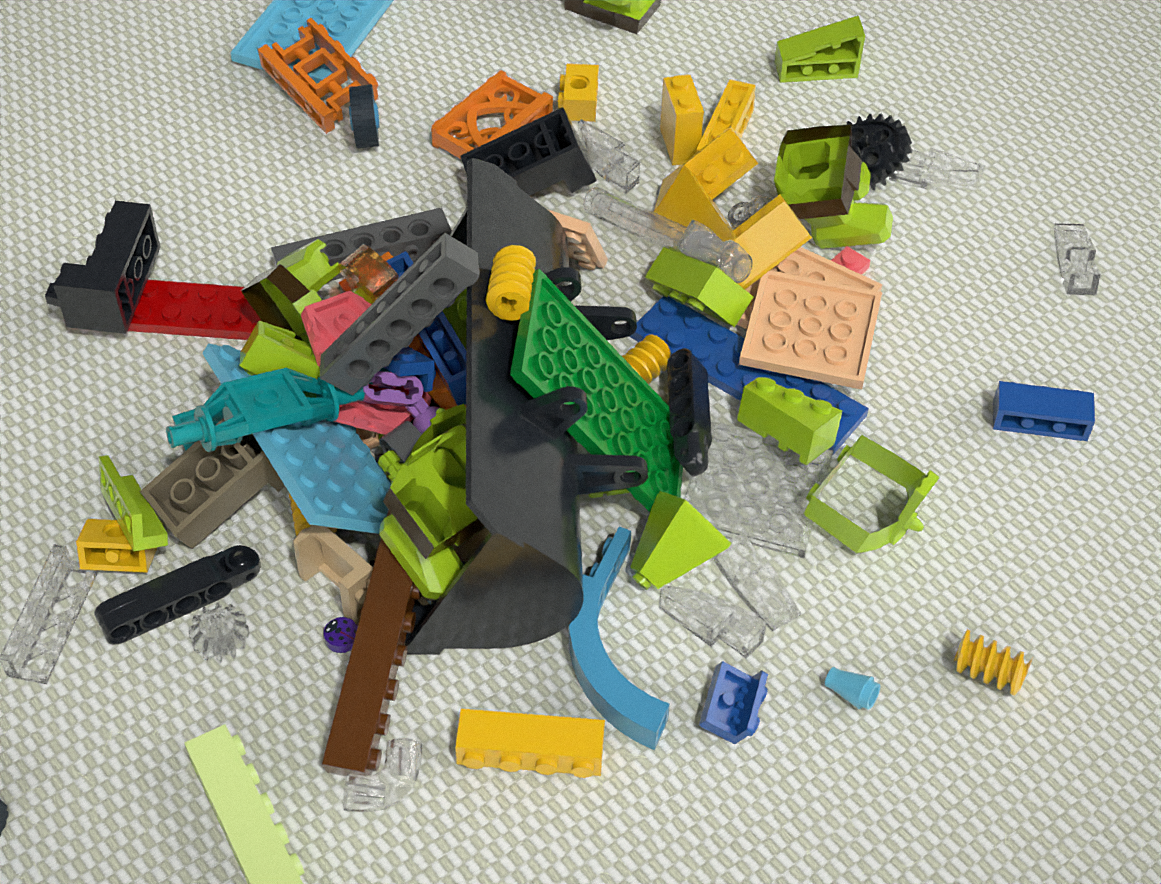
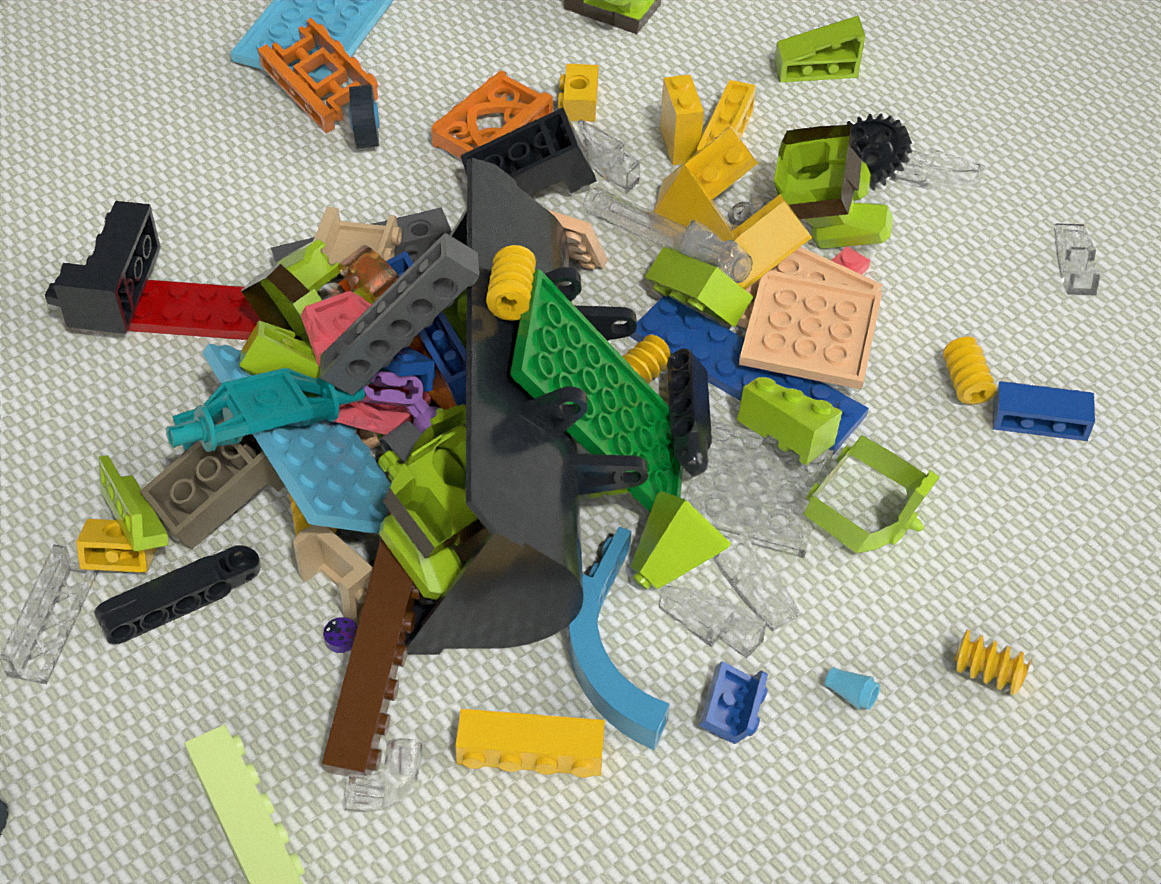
(219, 632): clear gear -> none
(346, 237): none -> tan panel
(969, 371): none -> yellow piece

